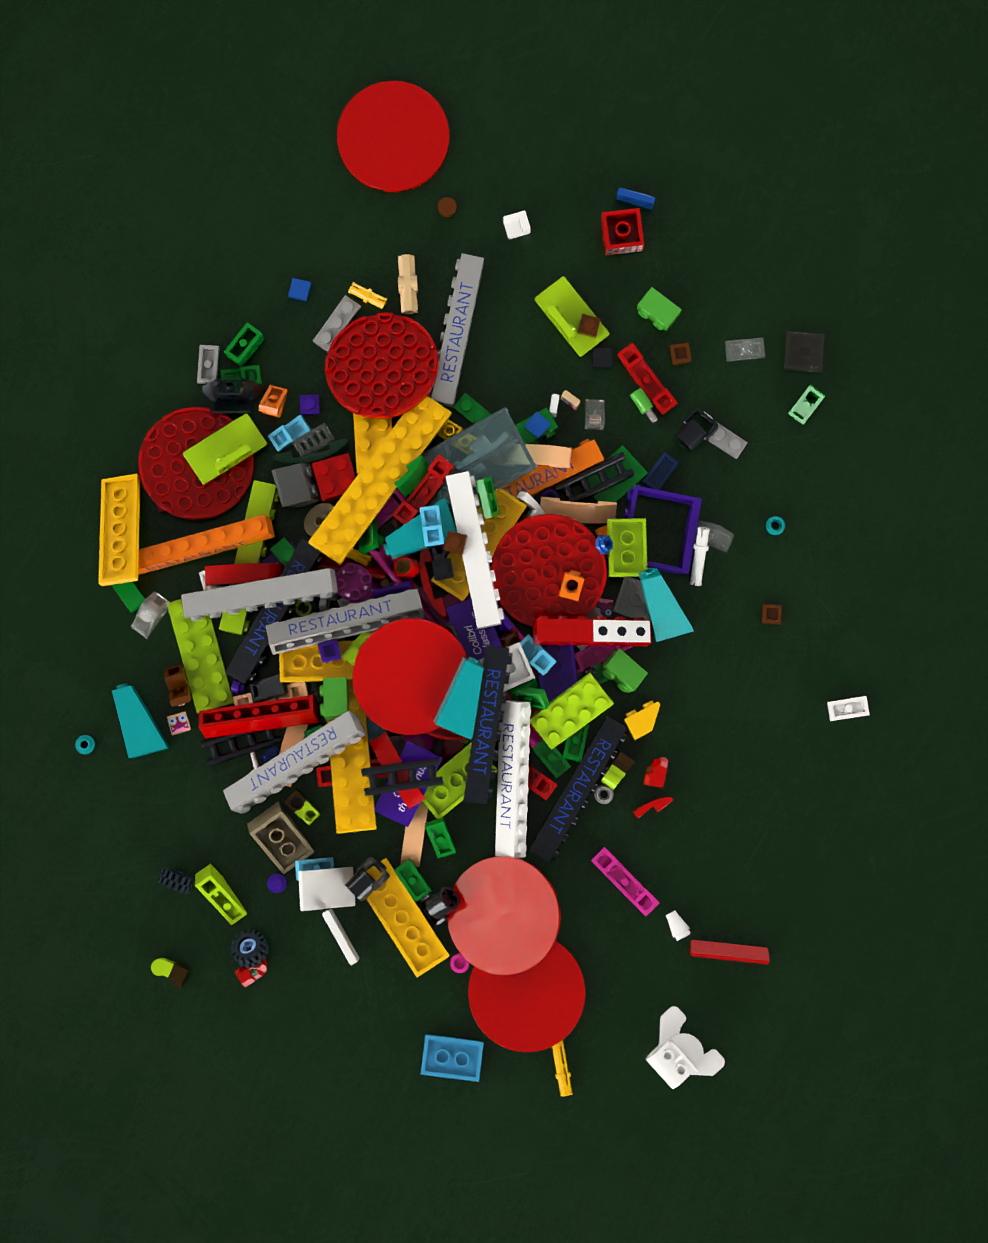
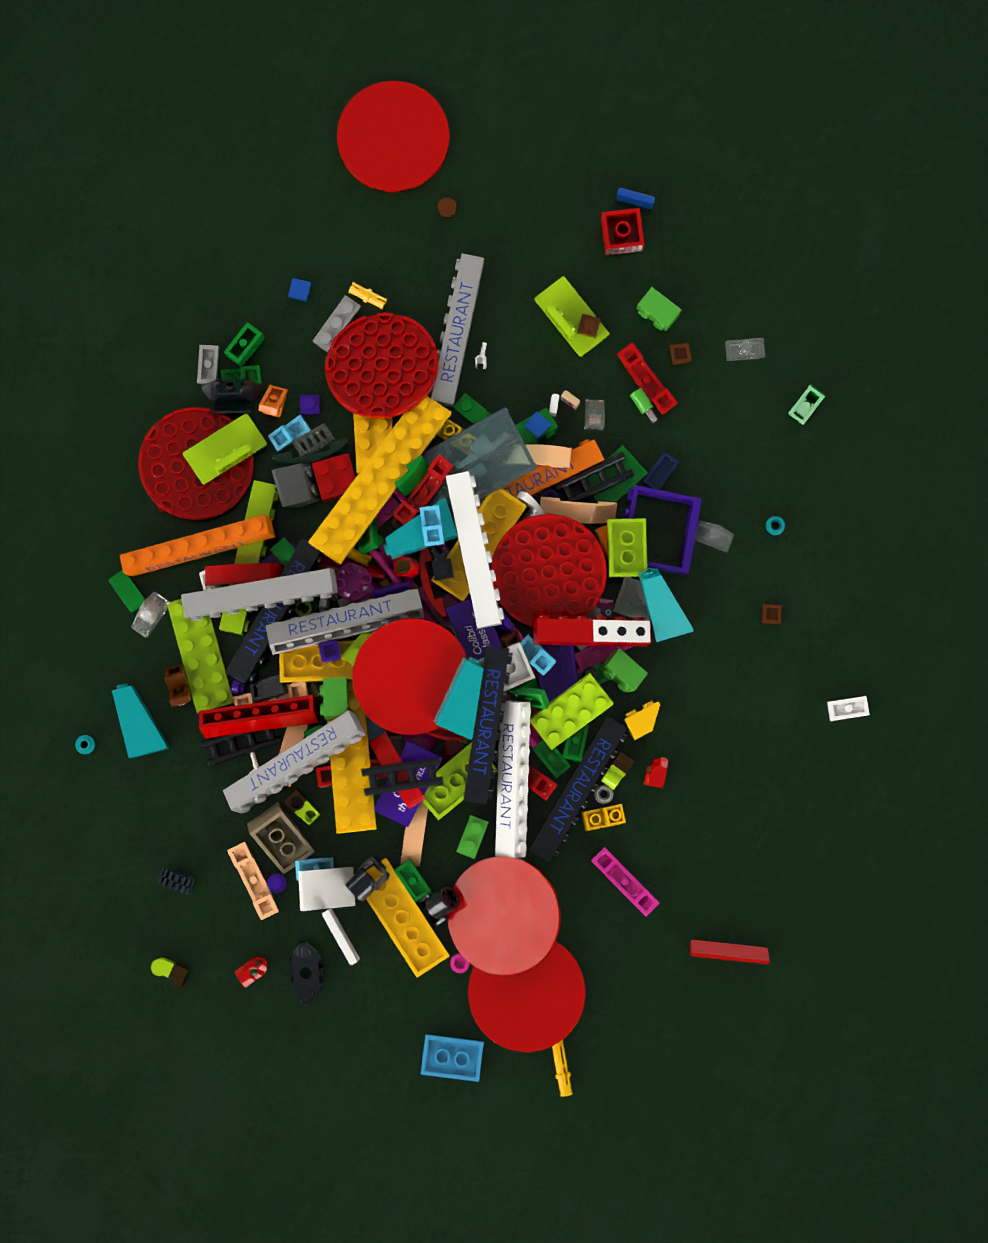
(119, 530): yellow plate -> none
(179, 723): tile -> none
(219, 894): lime slope -> none
(245, 957): black bush -> none
(253, 880): none -> light nougat slope
(270, 754): clear blue tile -> none
(306, 989): none -> black piece
(316, 517): dark tan dish -> none
(407, 284): tan piece -> none
(440, 837): green plate -> none
(455, 542): reddish brown plate -> none
(472, 836): none -> bright green brick
(481, 357): none -> white hand
(488, 498): green plate -> none
(516, 224): white panel -> none
(571, 593): orange brick -> none
(602, 357): black tile -> none
(603, 817): none -> yellow slope
(604, 544): blue plate -> none
(657, 804): red slope -> none
(678, 926): white cone -> none
(681, 1053): white piece -> none
(692, 433): black piece -> none
(699, 556): white pin -> none
(728, 441): light grey plate -> none
(803, 352): clear smoke plate -> none

